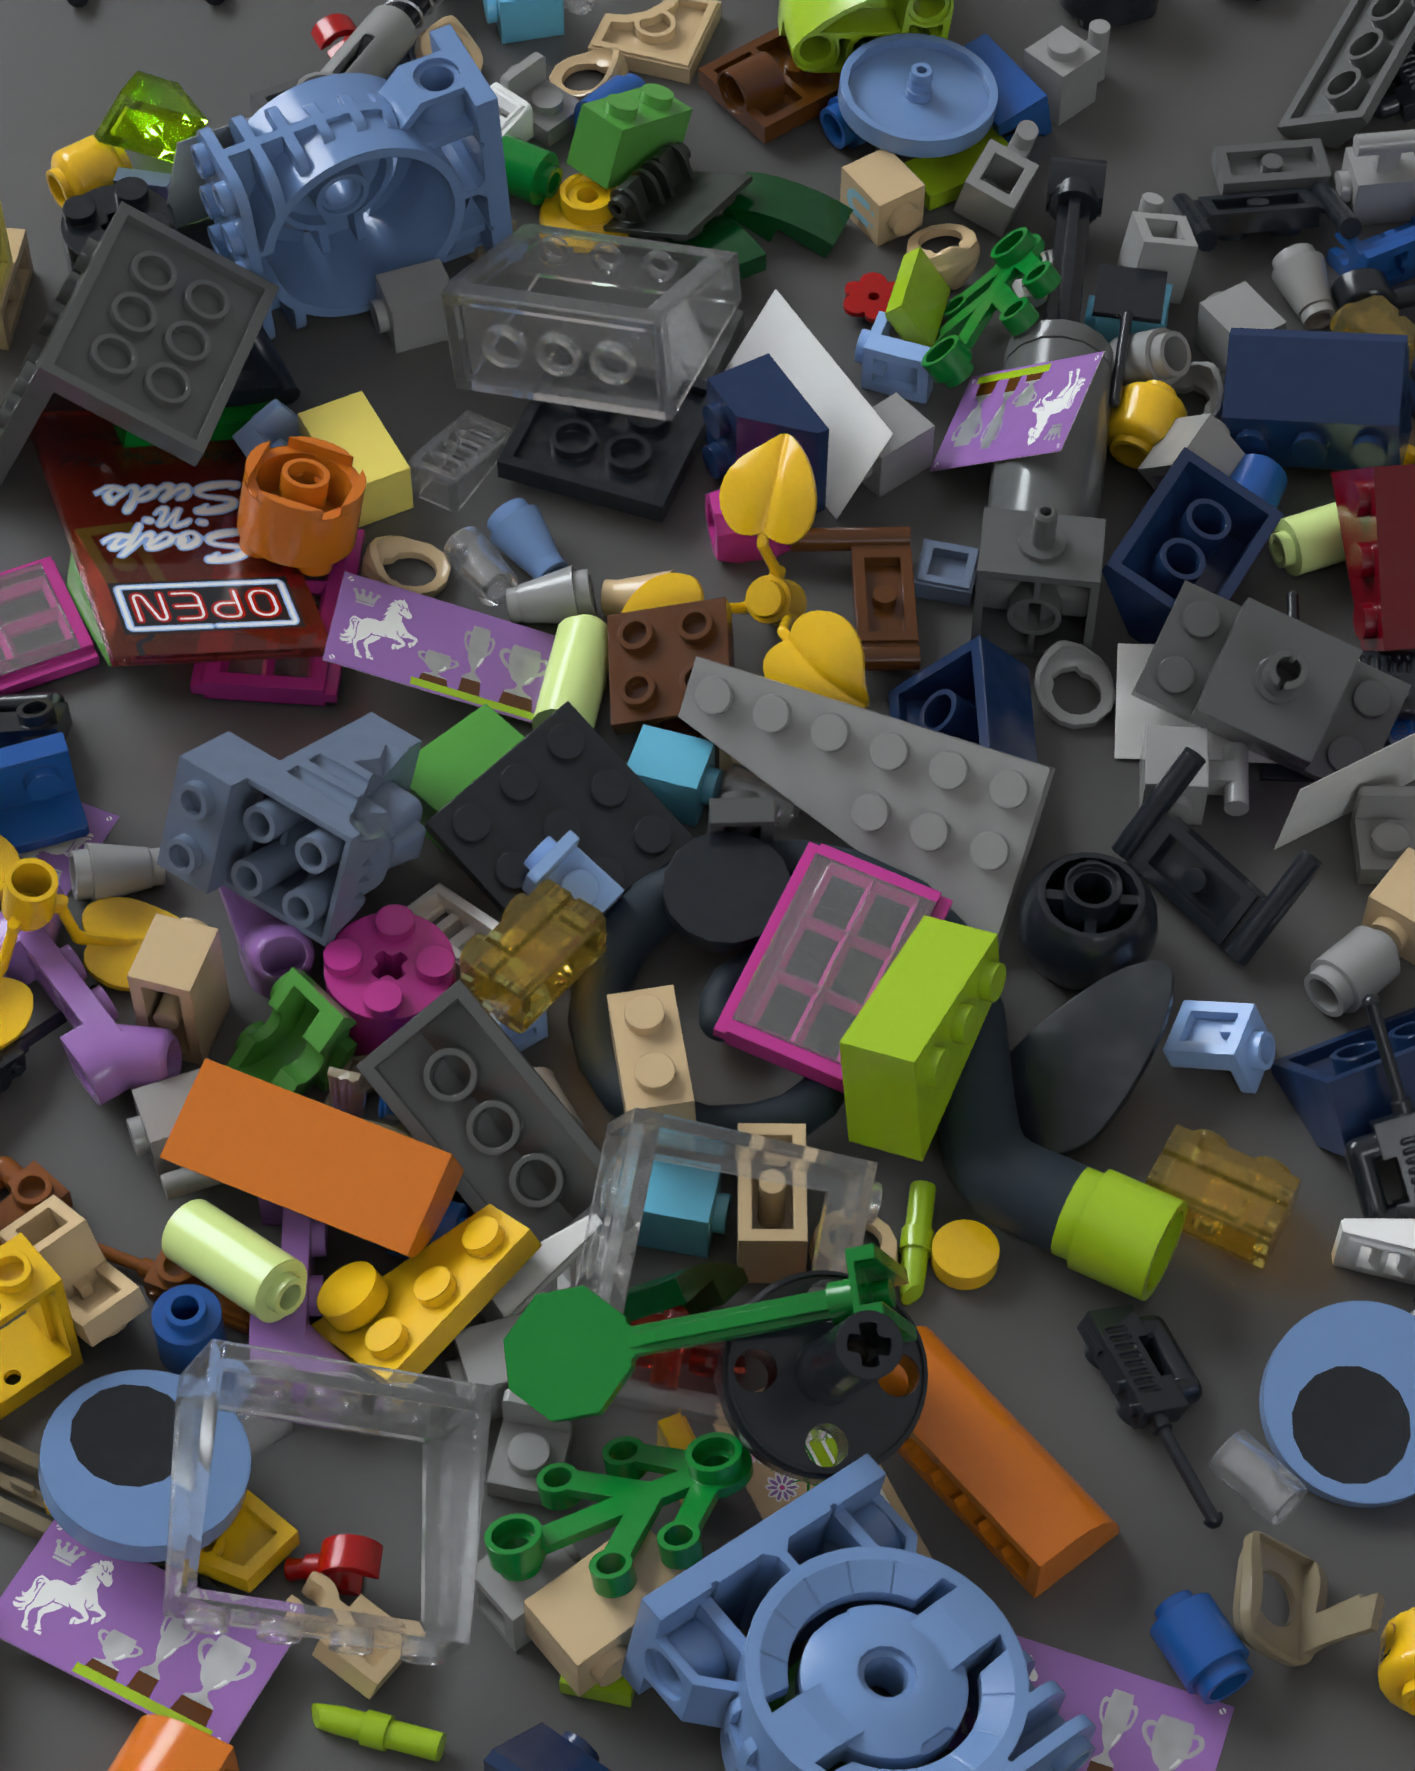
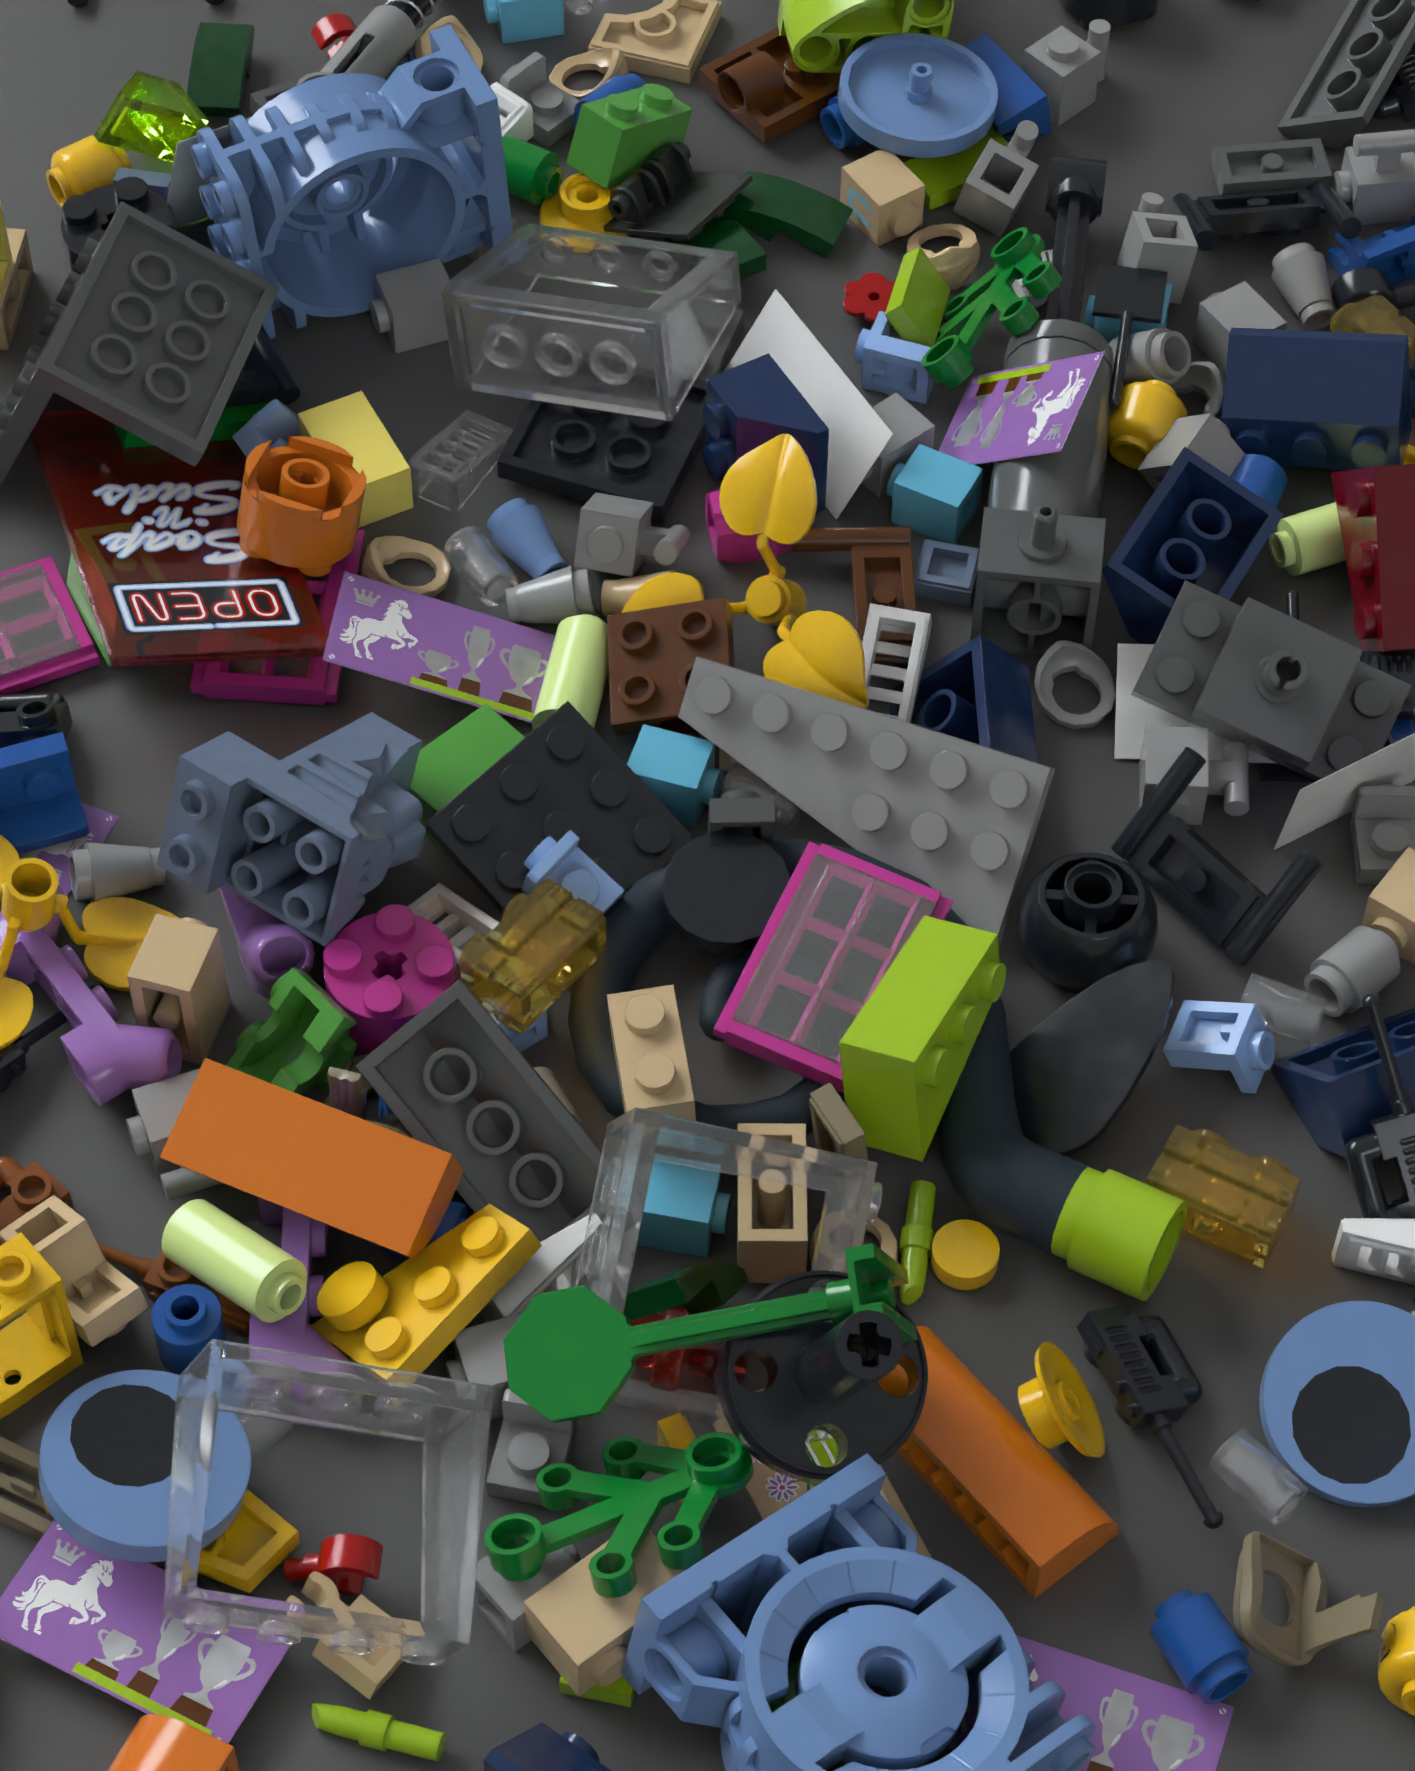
(220, 68): none -> dark green slope
(618, 536): none -> light grey brick
(834, 1124): none -> dark tan tile
(899, 622): none -> white slope
(935, 494): none -> medium azure brick
(1060, 1404): none -> yellow piece
(1285, 1008): none -> clear piece

